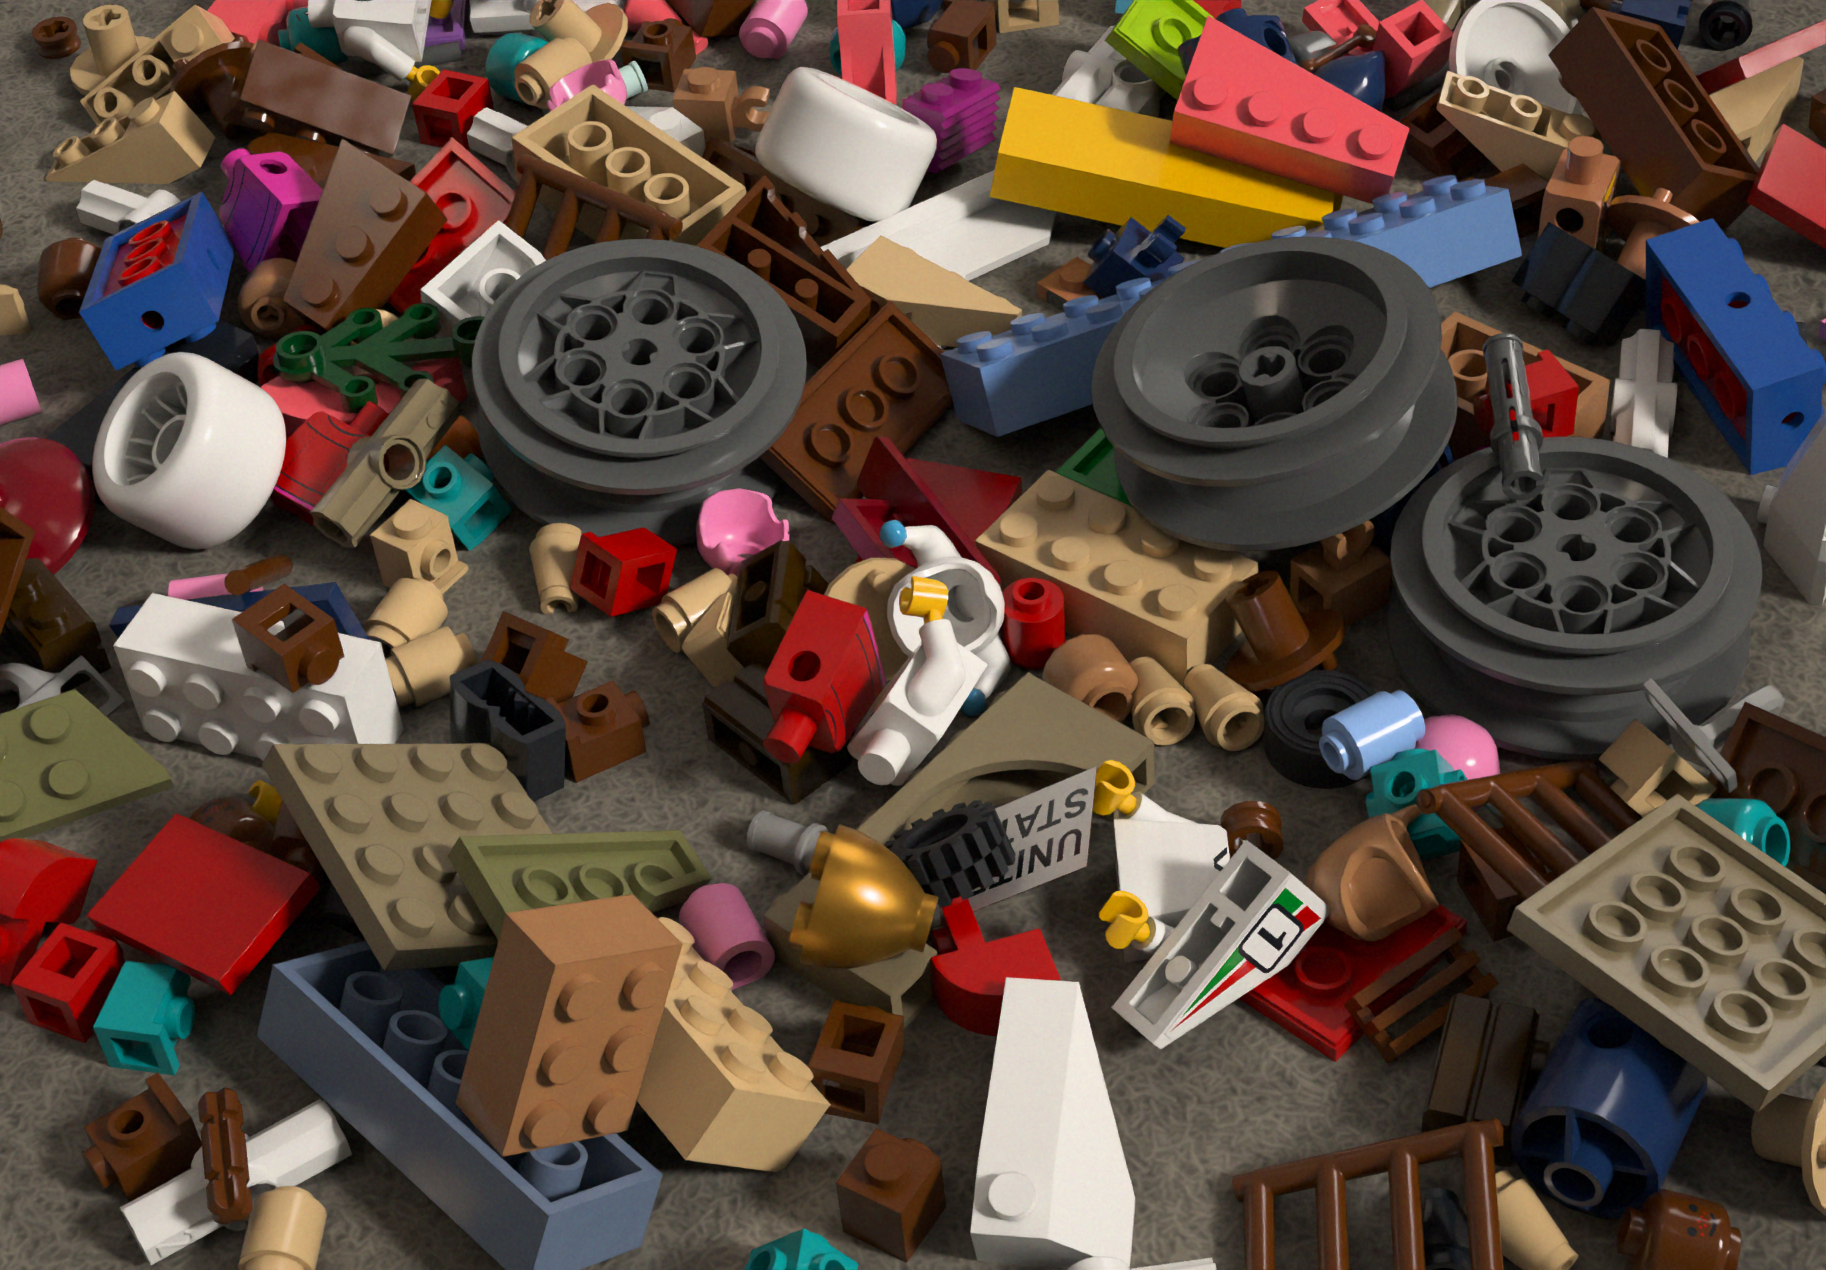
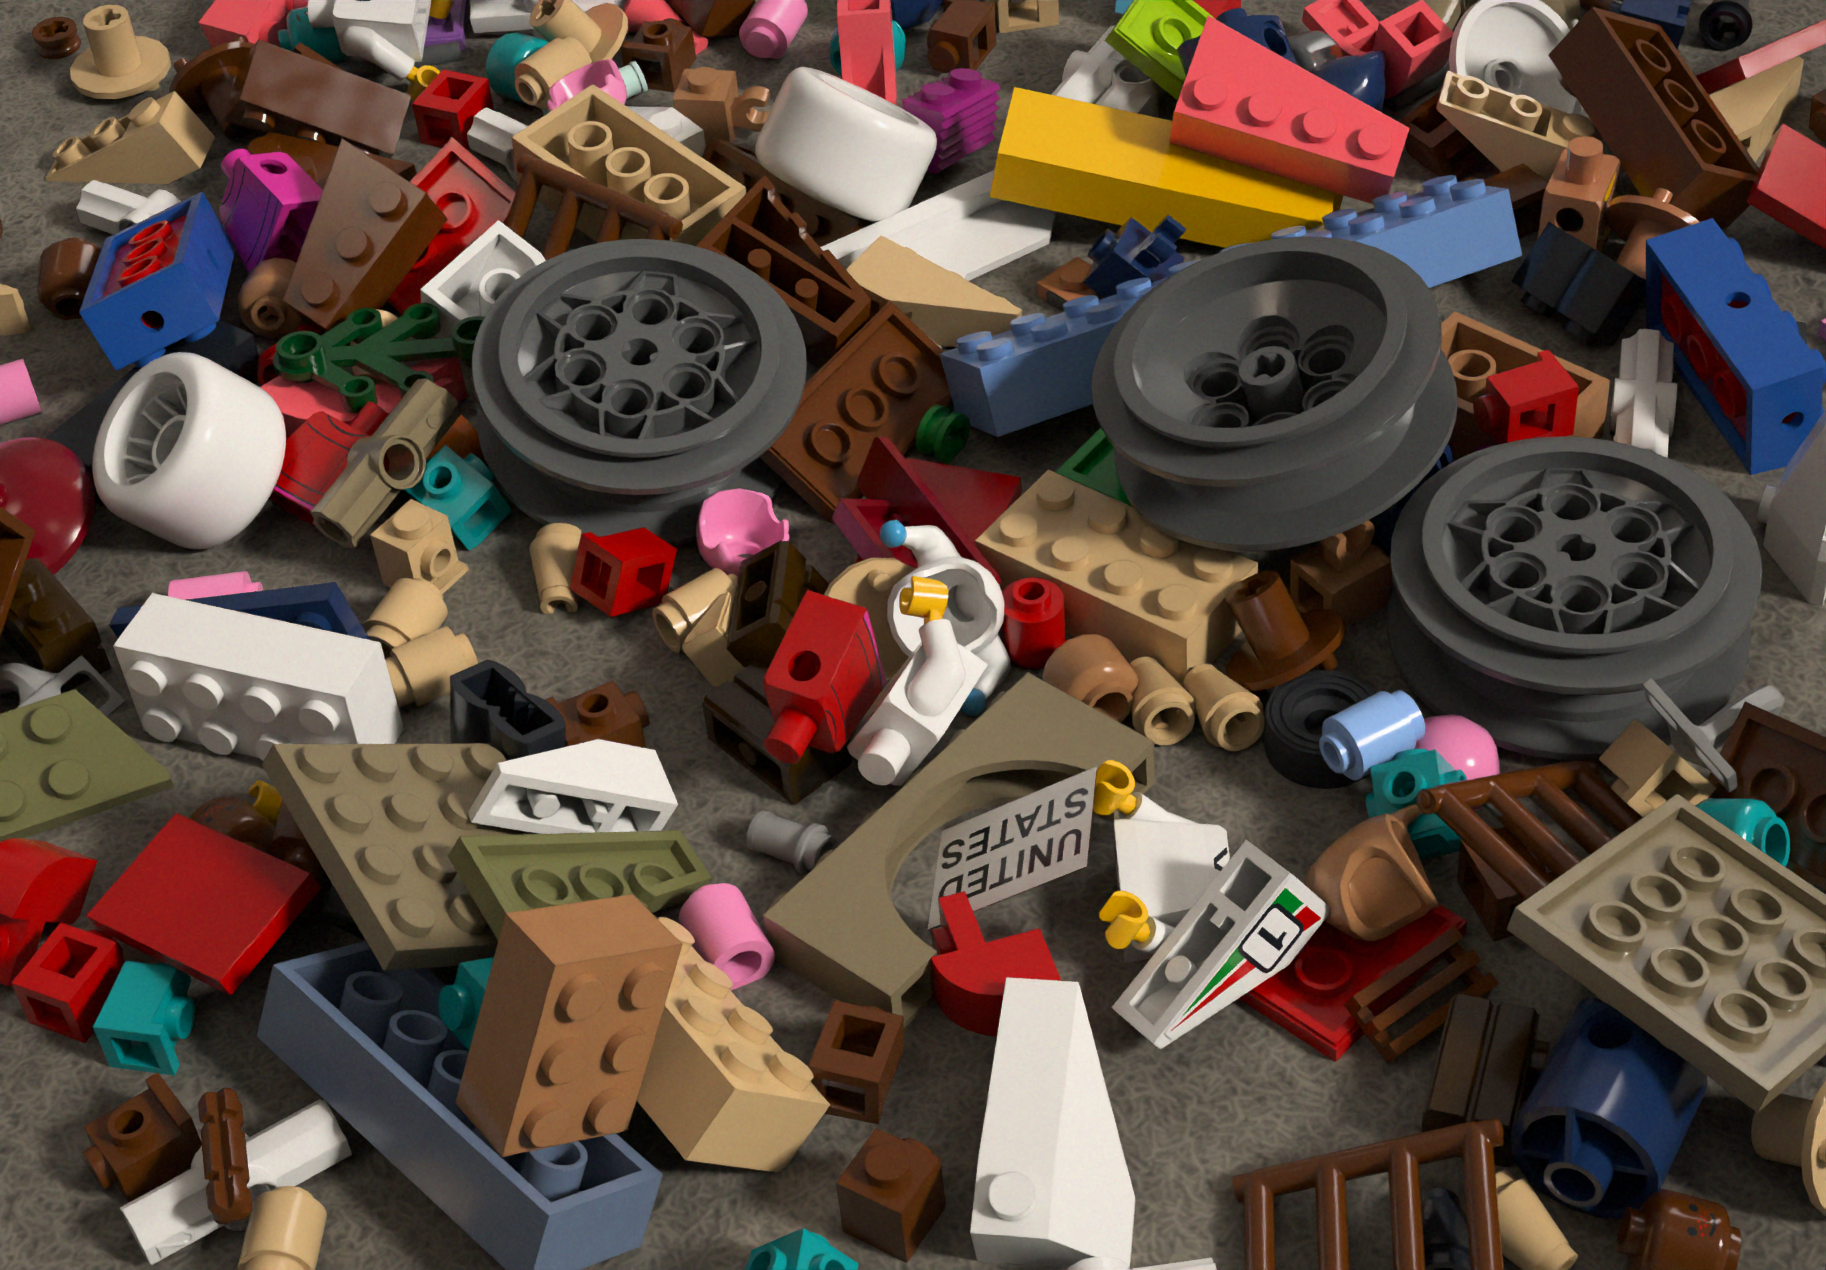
(151, 69): tan slope -> none
(258, 574): reddish brown bar -> none
(299, 653): reddish brown brick -> none
(535, 657): reddish brown brick -> none
(578, 791): none -> white slope
(863, 906): pearl gold piece -> none
(942, 433): none -> green bush
(955, 850): black tyre -> none
(1253, 818): reddish brown bush -> none
(1362, 37): reddish brown hinge -> none
(1519, 465): dark grey pin -> none

